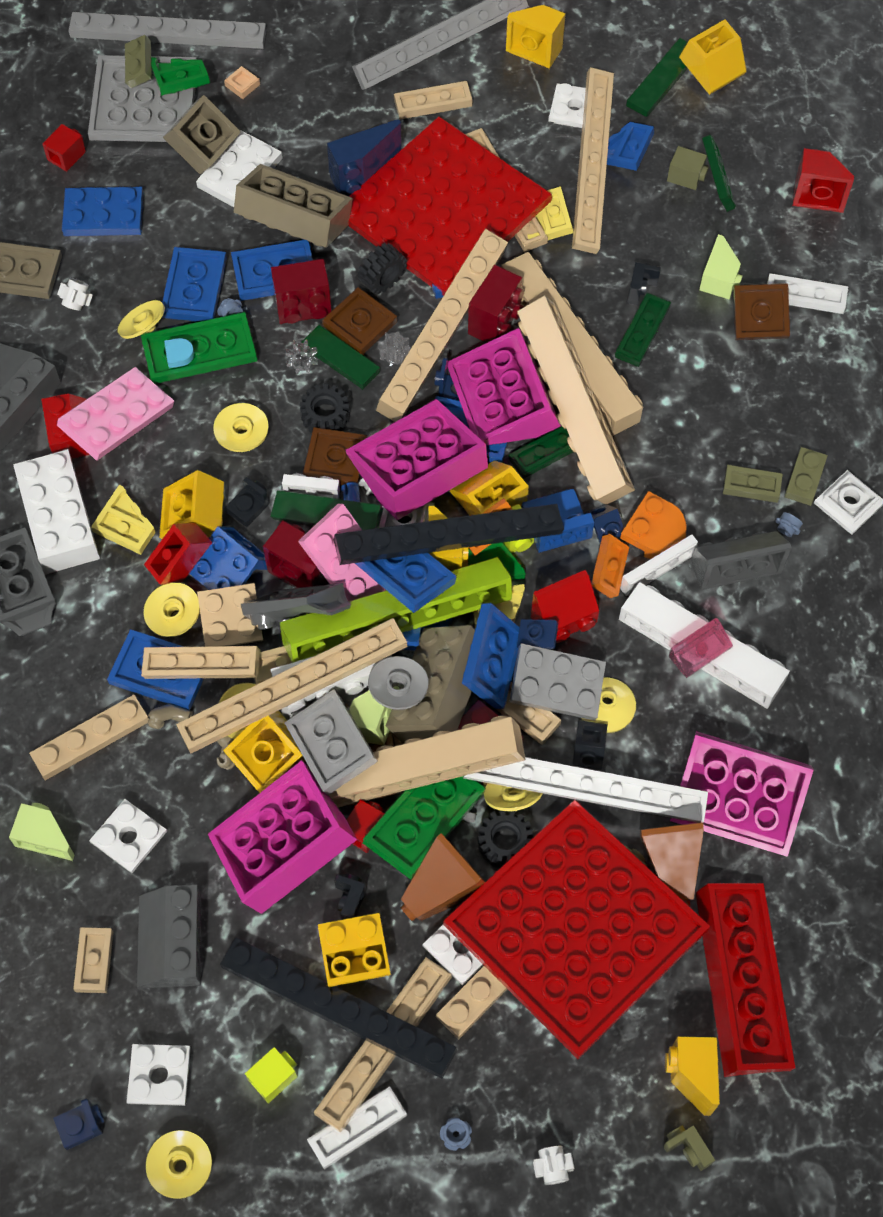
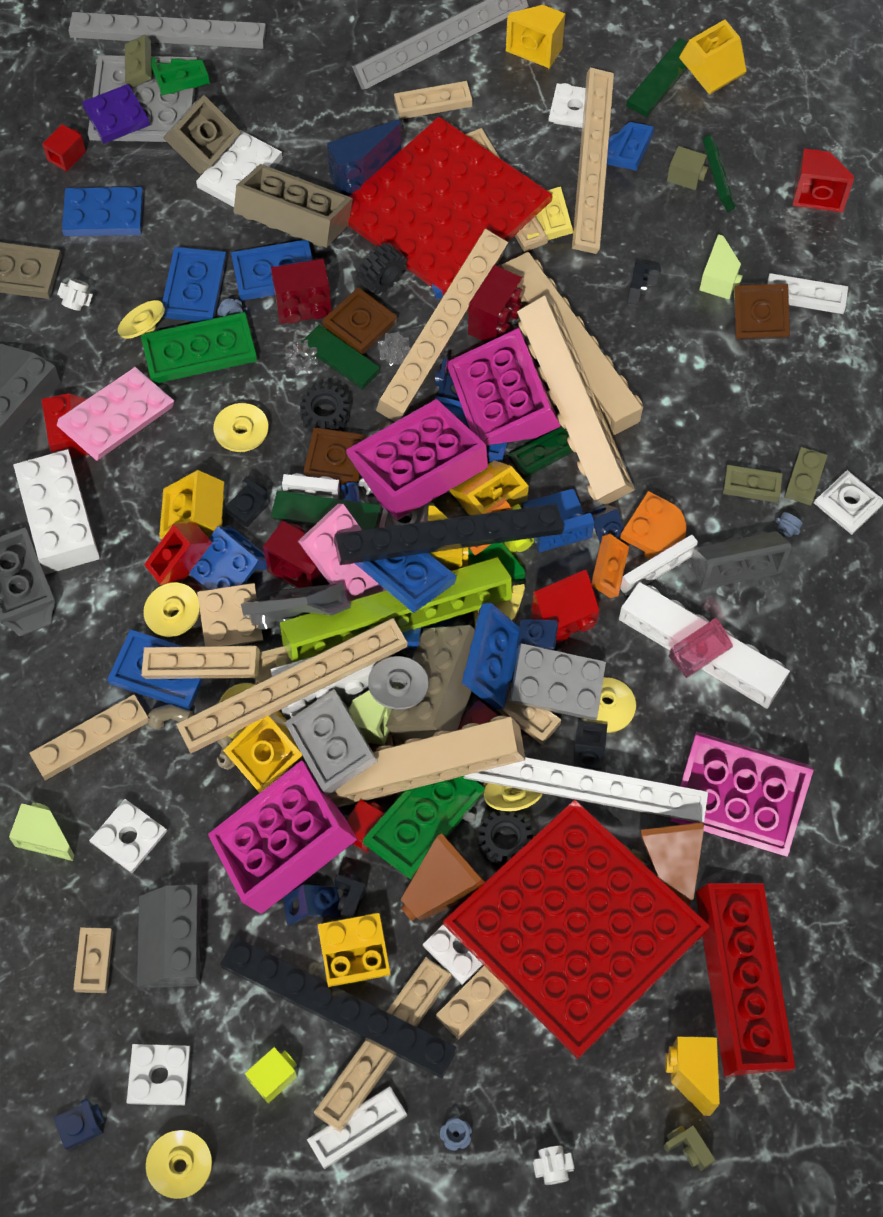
(115, 113): none -> dark purple plate
(124, 523): light yellow wing -> none
(178, 352): medium azure tile -> none
(242, 82): light nougat tile -> none
(313, 901): none -> dark blue bracket
(642, 329): dark green tile -> none

